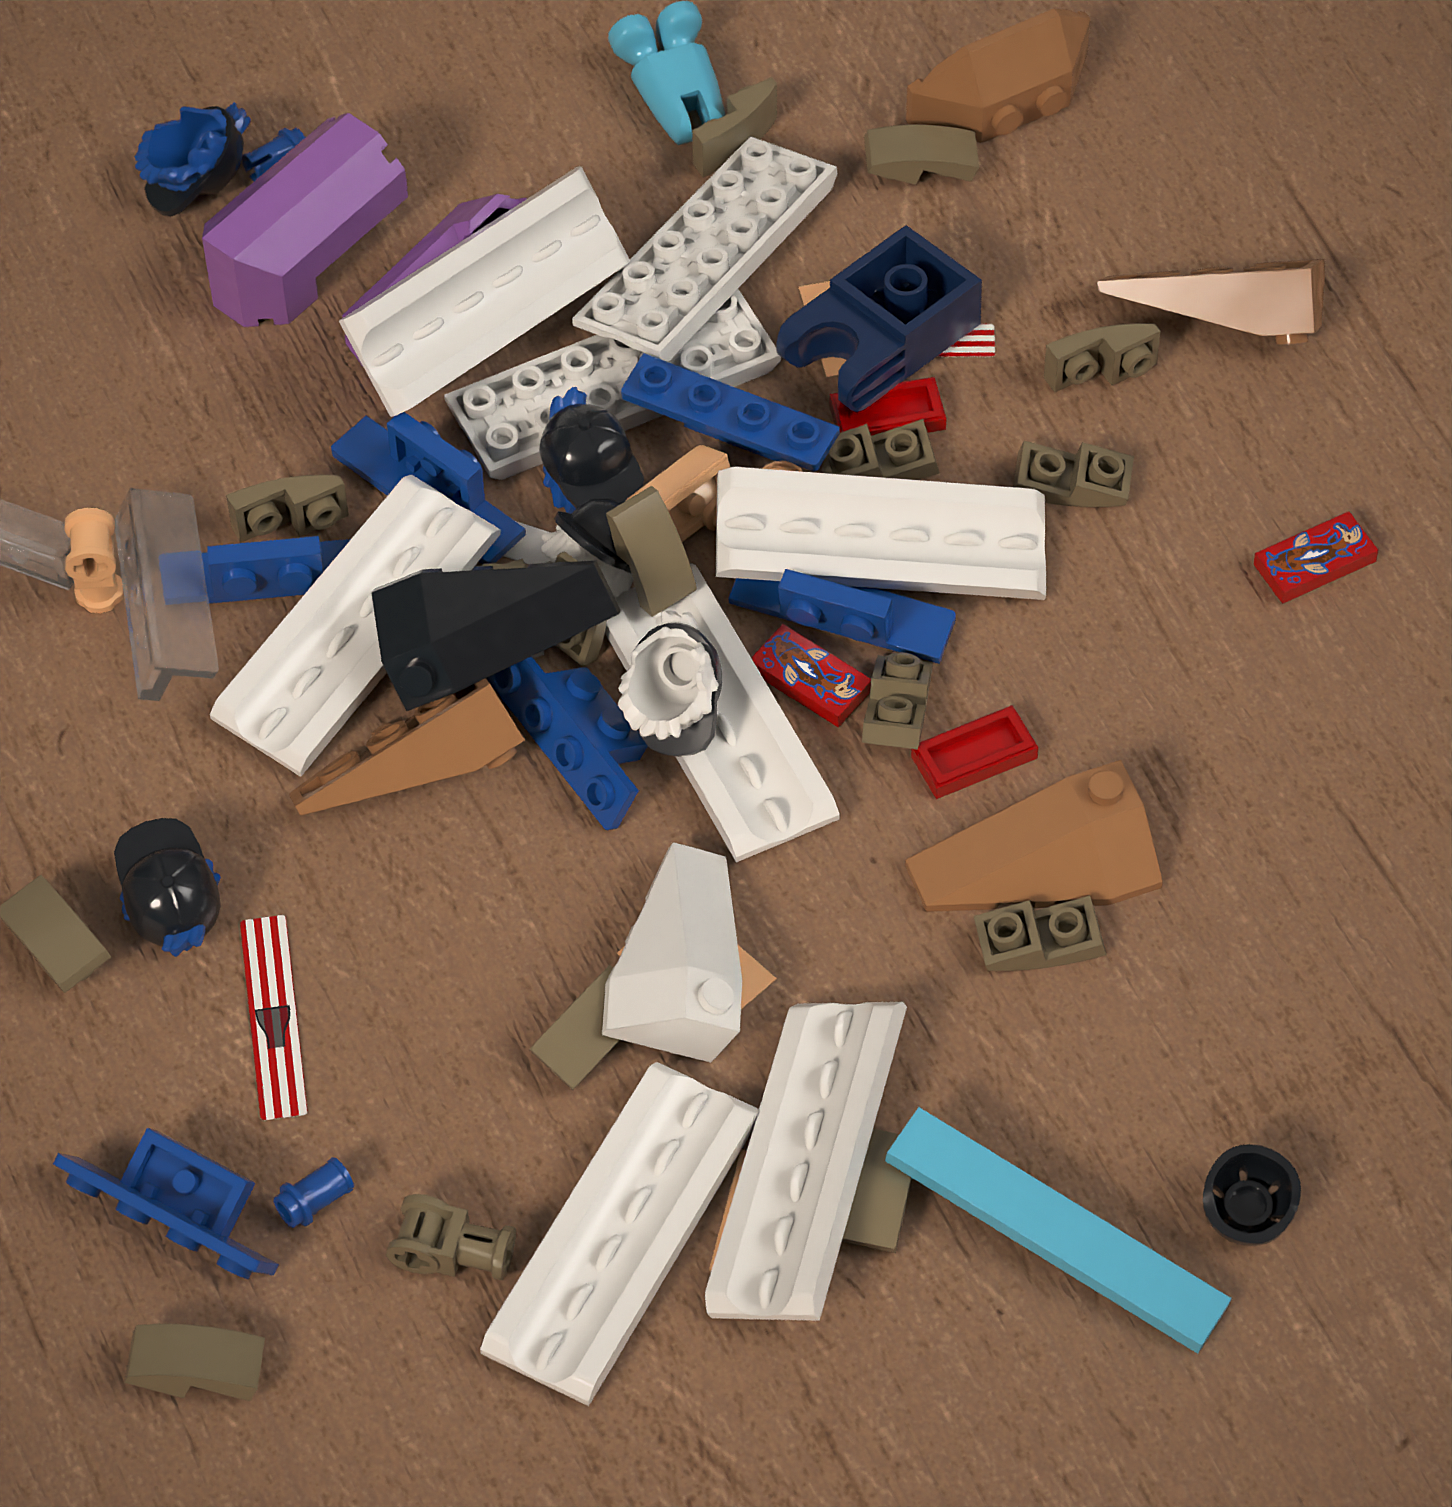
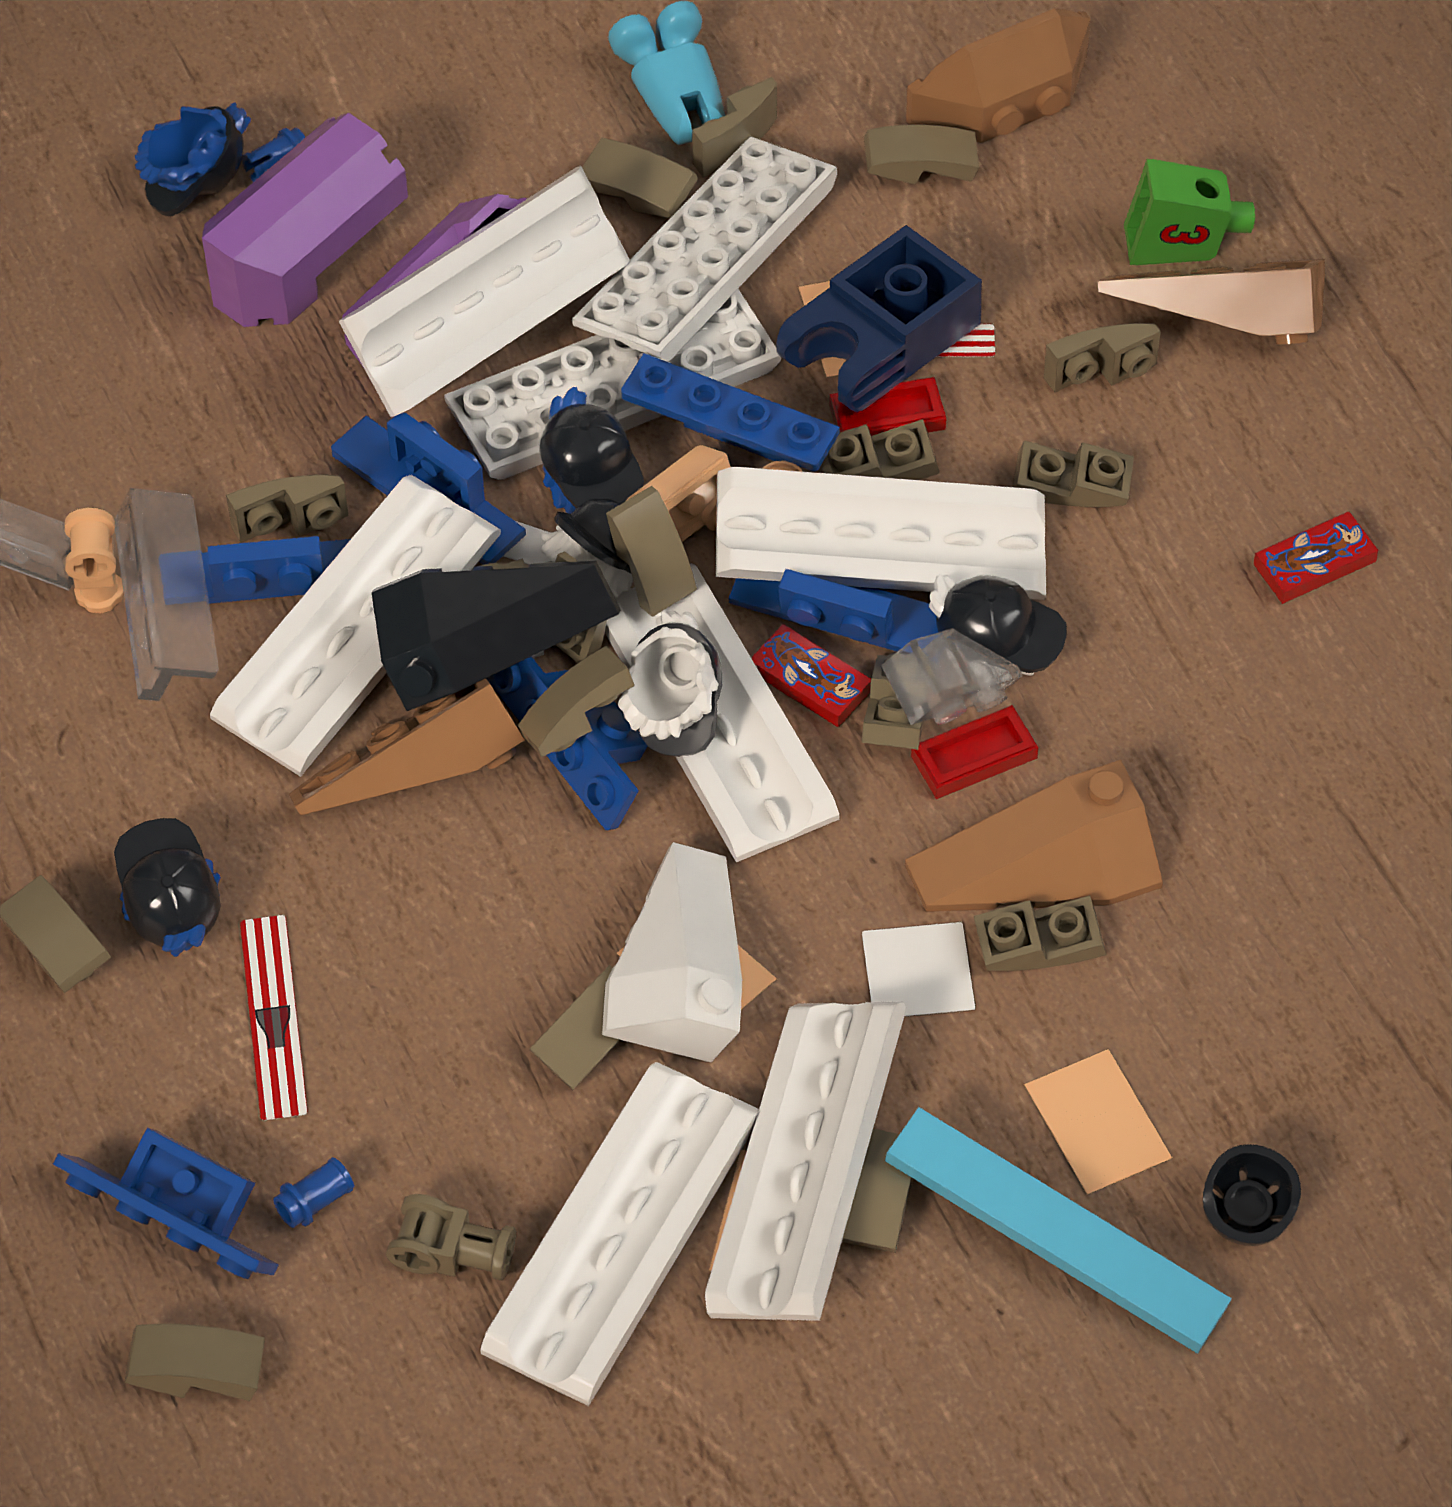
(560, 711): none -> dark tan slope
(640, 176): none -> dark tan slope
(920, 967): none -> white sticker
(947, 675): none -> clear slope
(1000, 619): none -> black hair
(1098, 1121): none -> light nougat sticker
(1182, 214): none -> bright green torso

